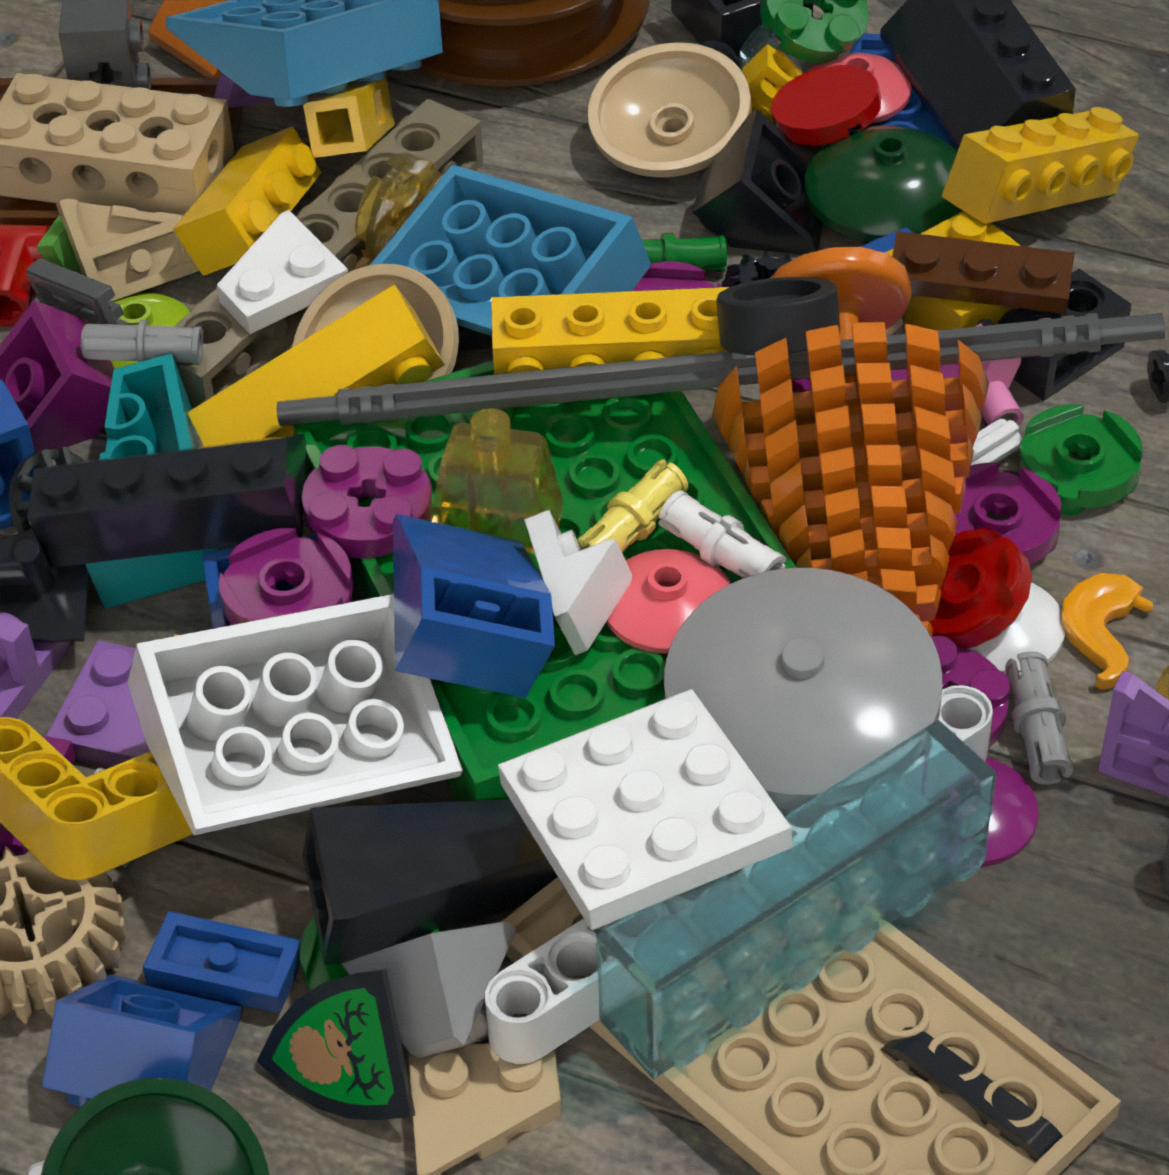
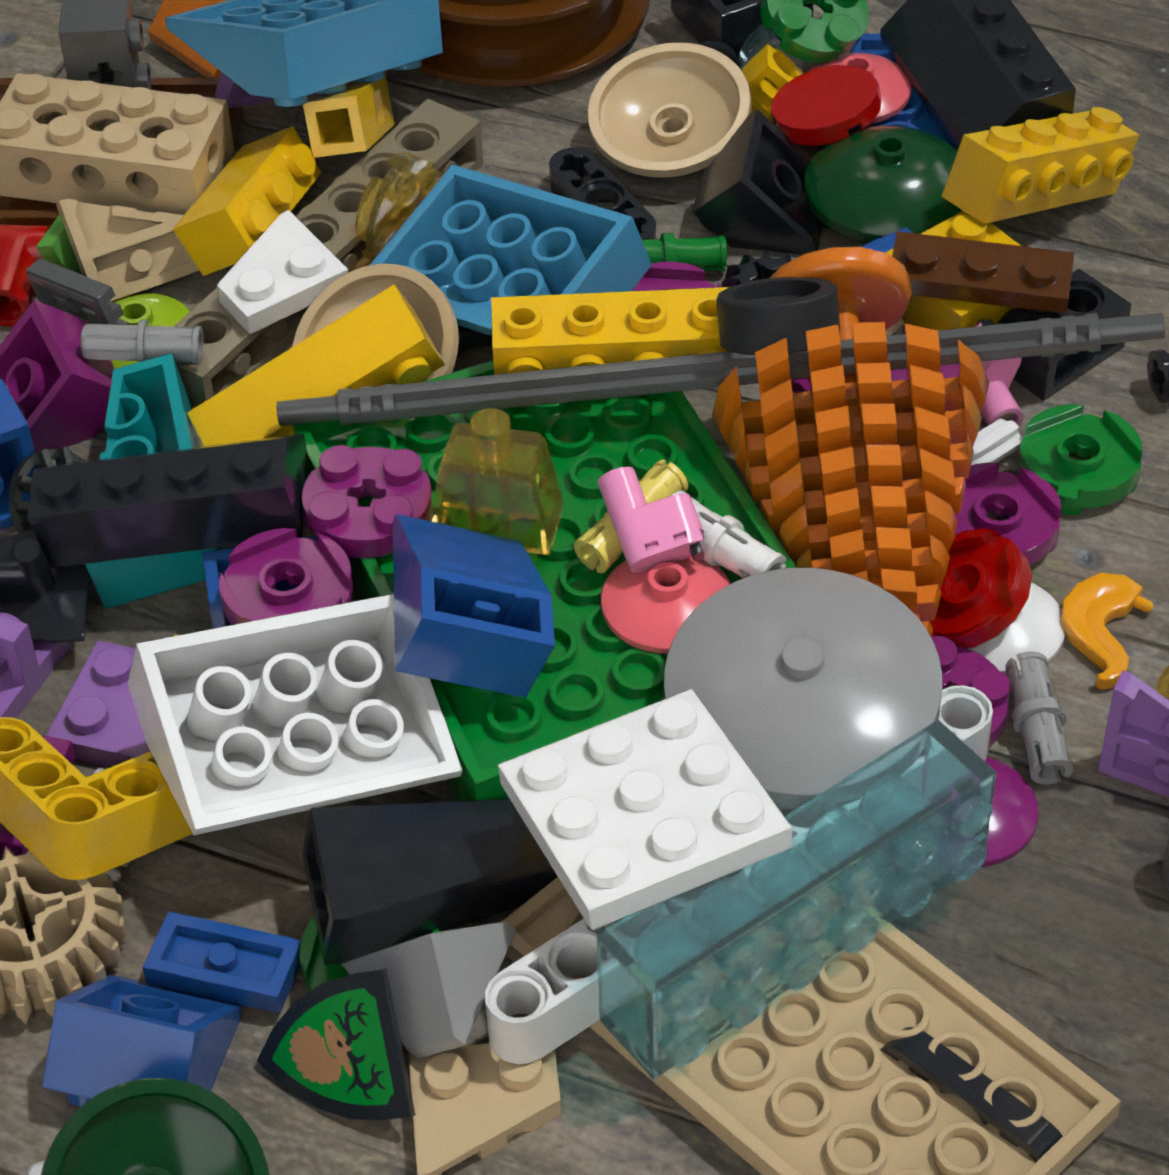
(581, 582): white slope -> none
(599, 184): none -> black beam
(652, 531): none -> bright pink piece

